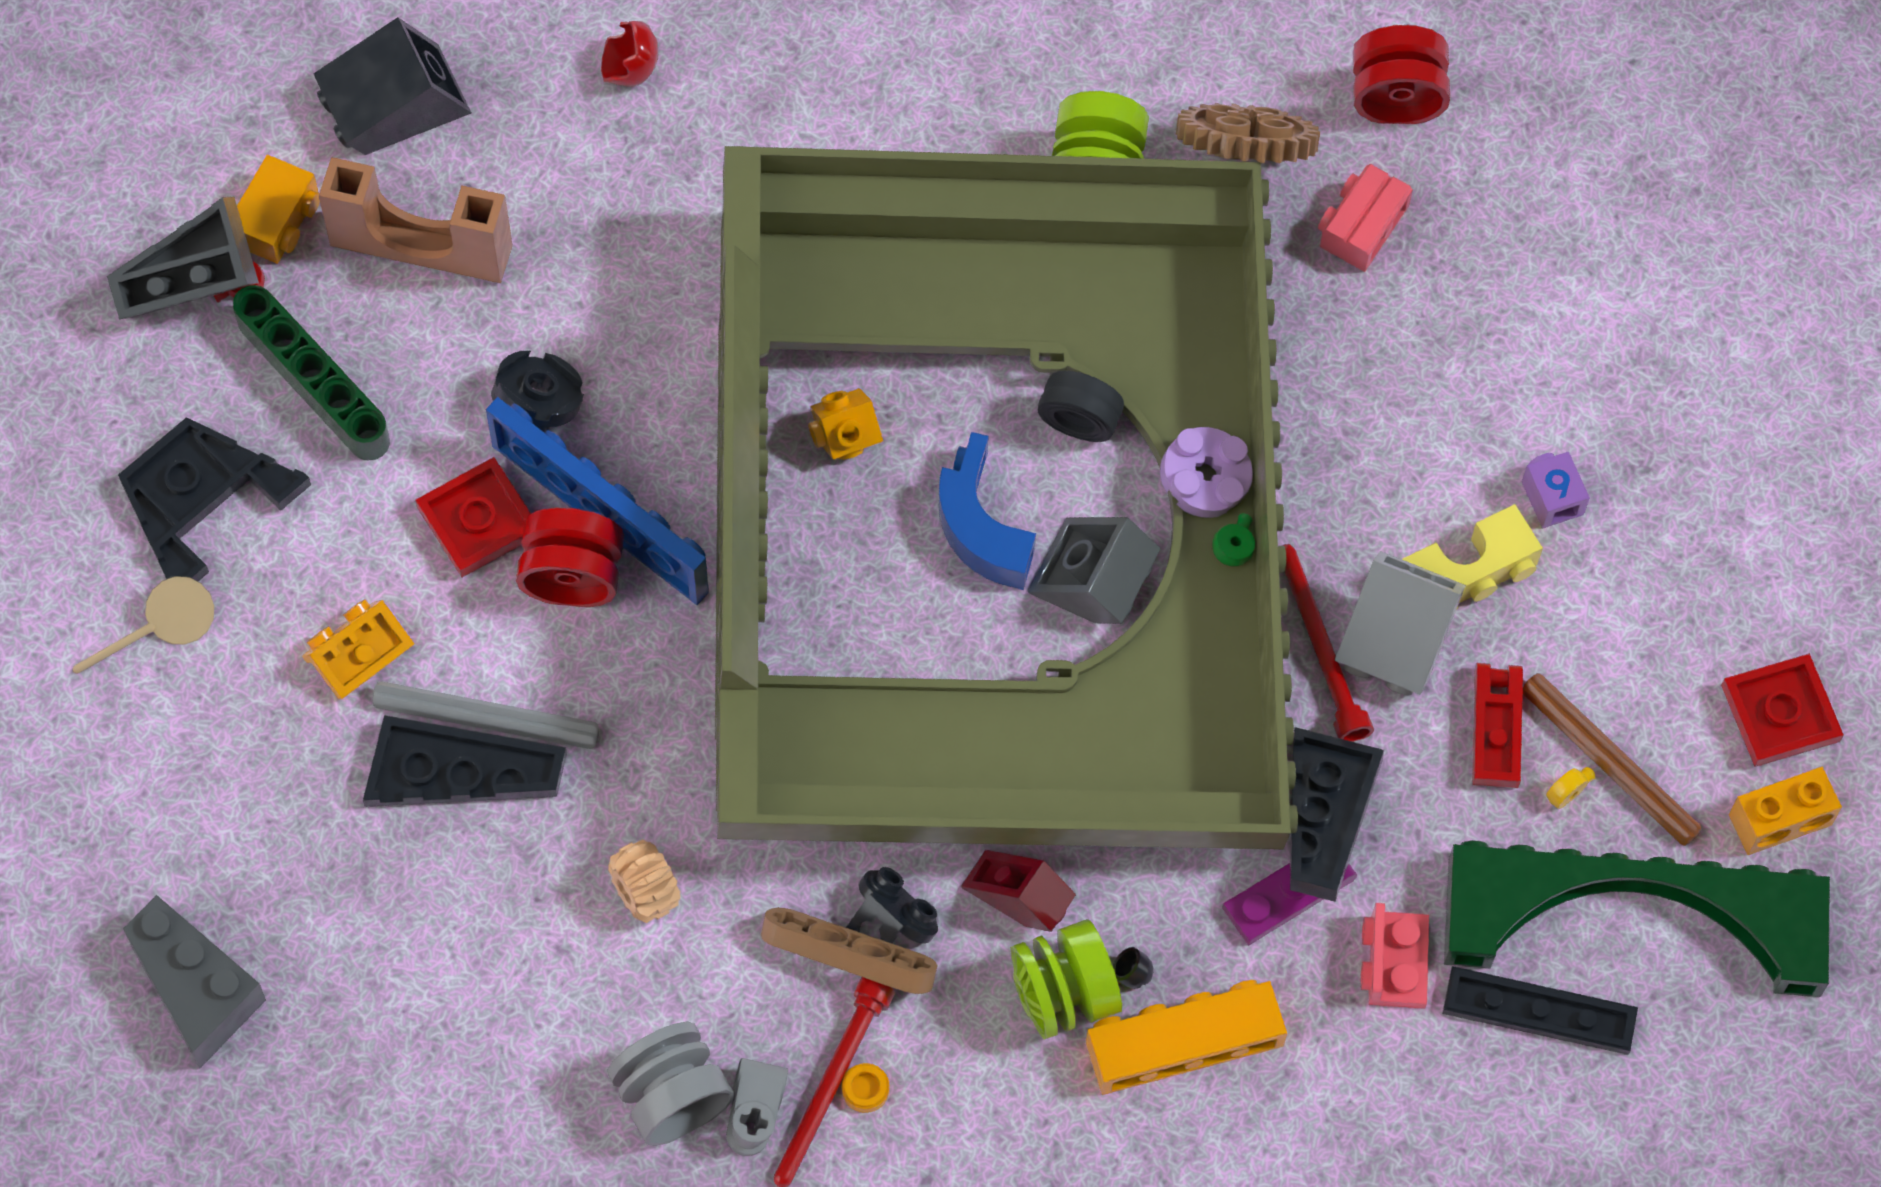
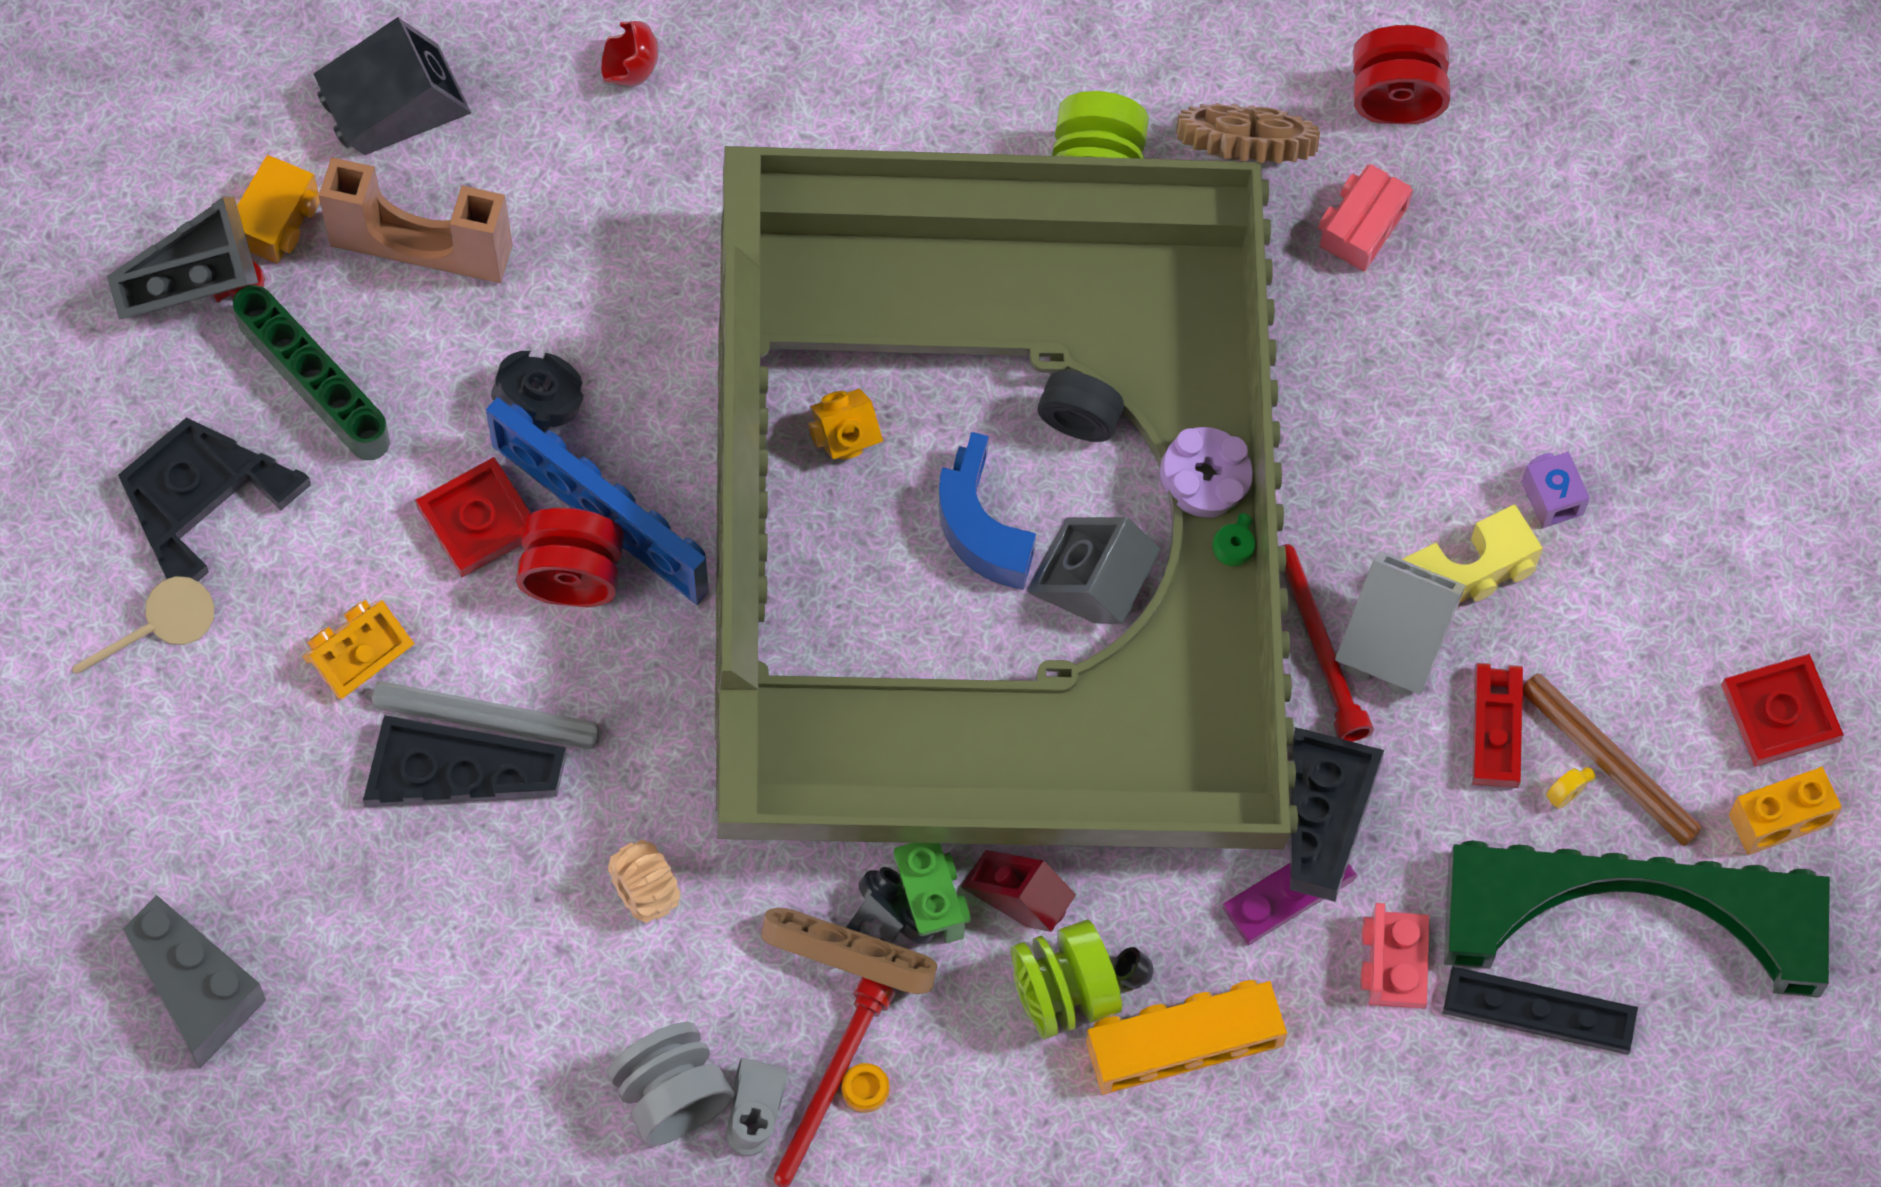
(930, 890): none -> bright green bracket

